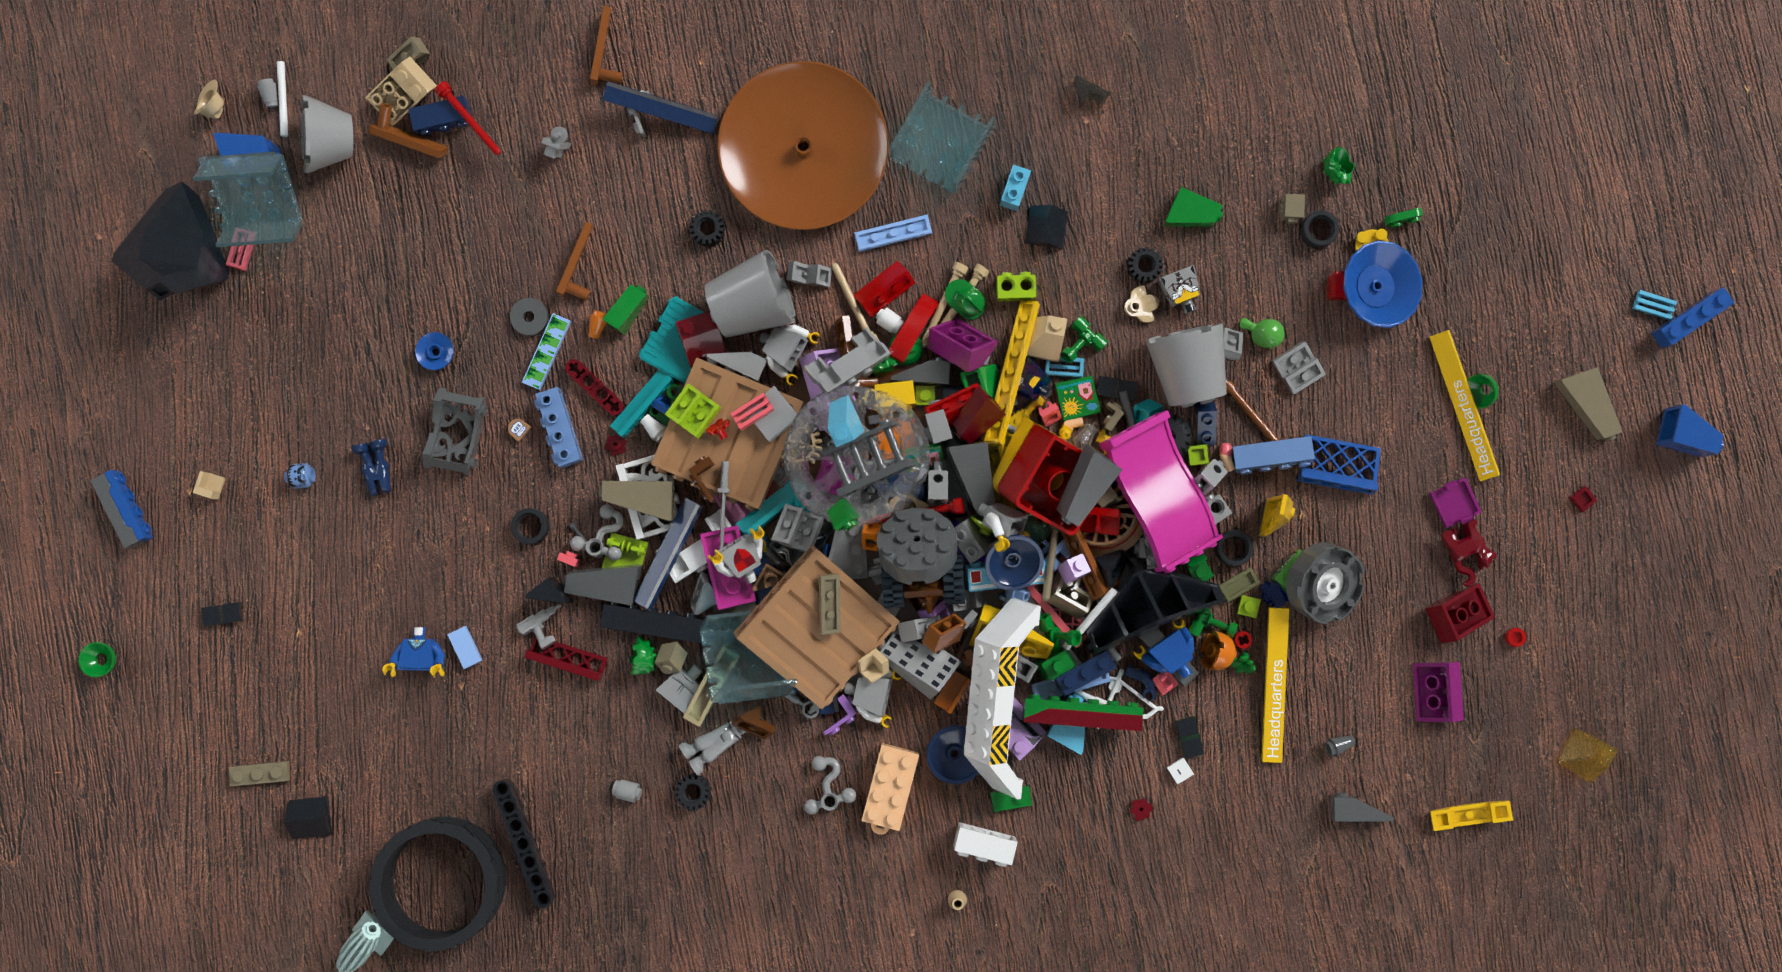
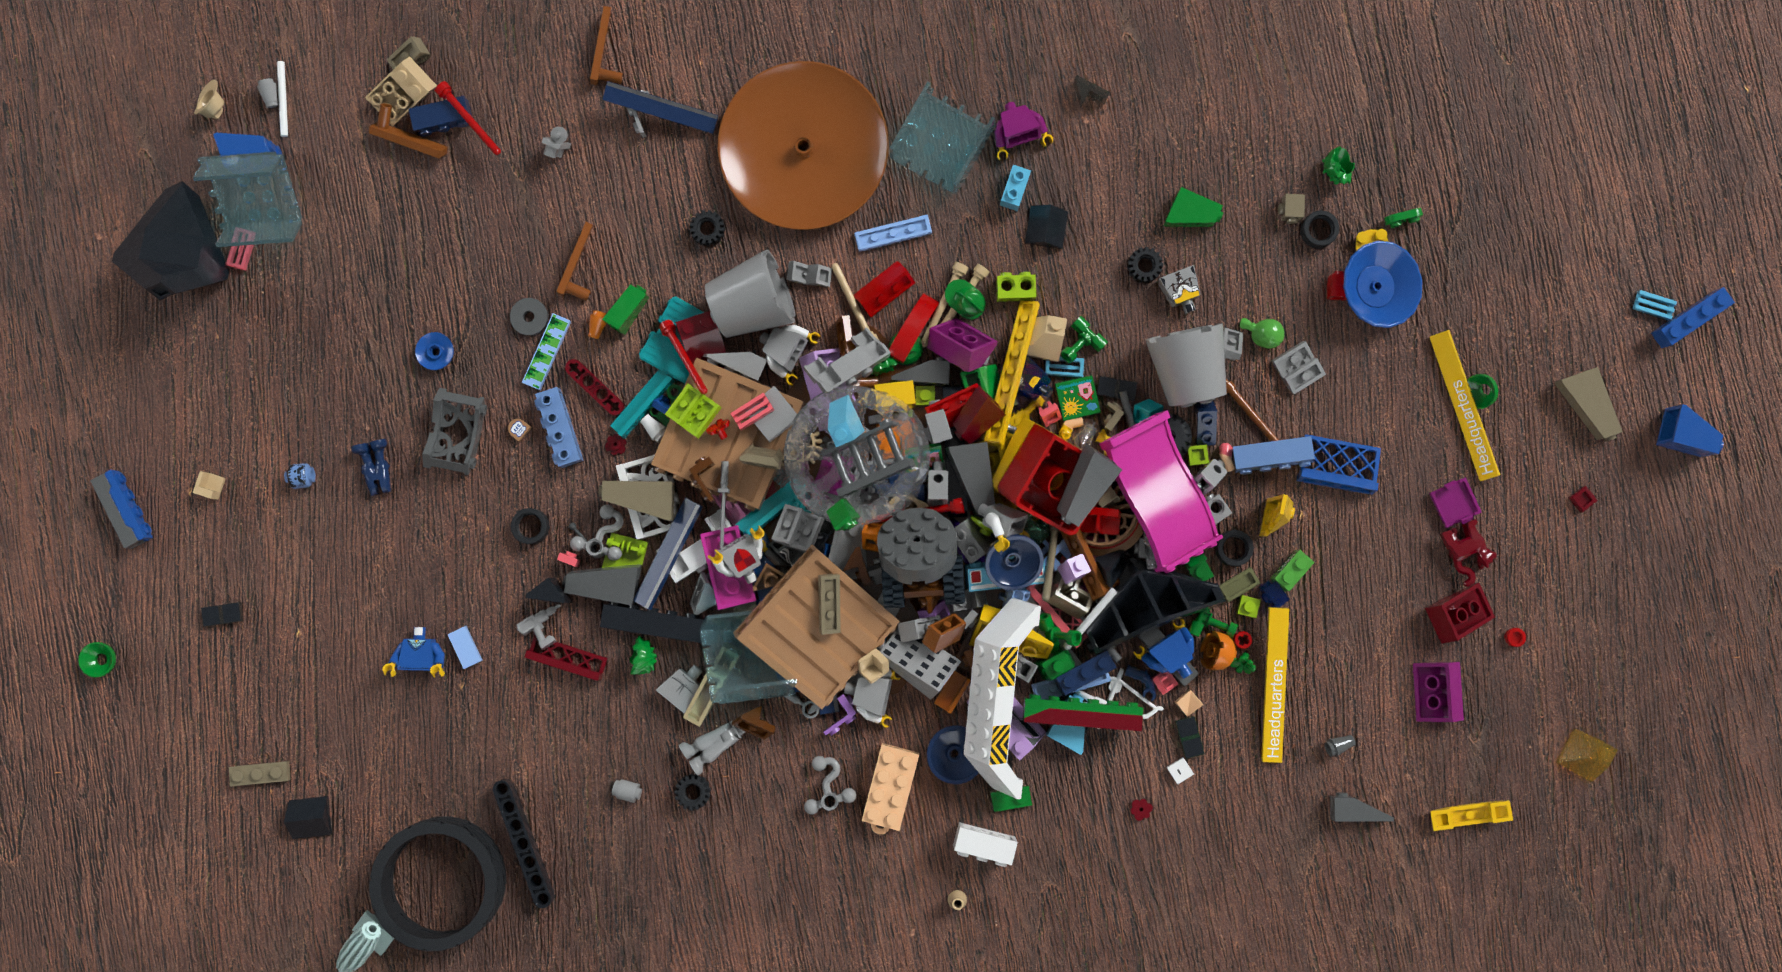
(324, 134): light grey cone -> none
(669, 329): none -> red piece
(671, 658): dark tan brick -> none
(762, 457): none -> dark tan slope
(856, 560): none -> reddish brown slope
(889, 320): white brick -> none
(1018, 127): none -> magenta torso
(1144, 303): tan plate -> none
(1188, 702): none -> light nougat slope
(1325, 582): dark grey piece -> none

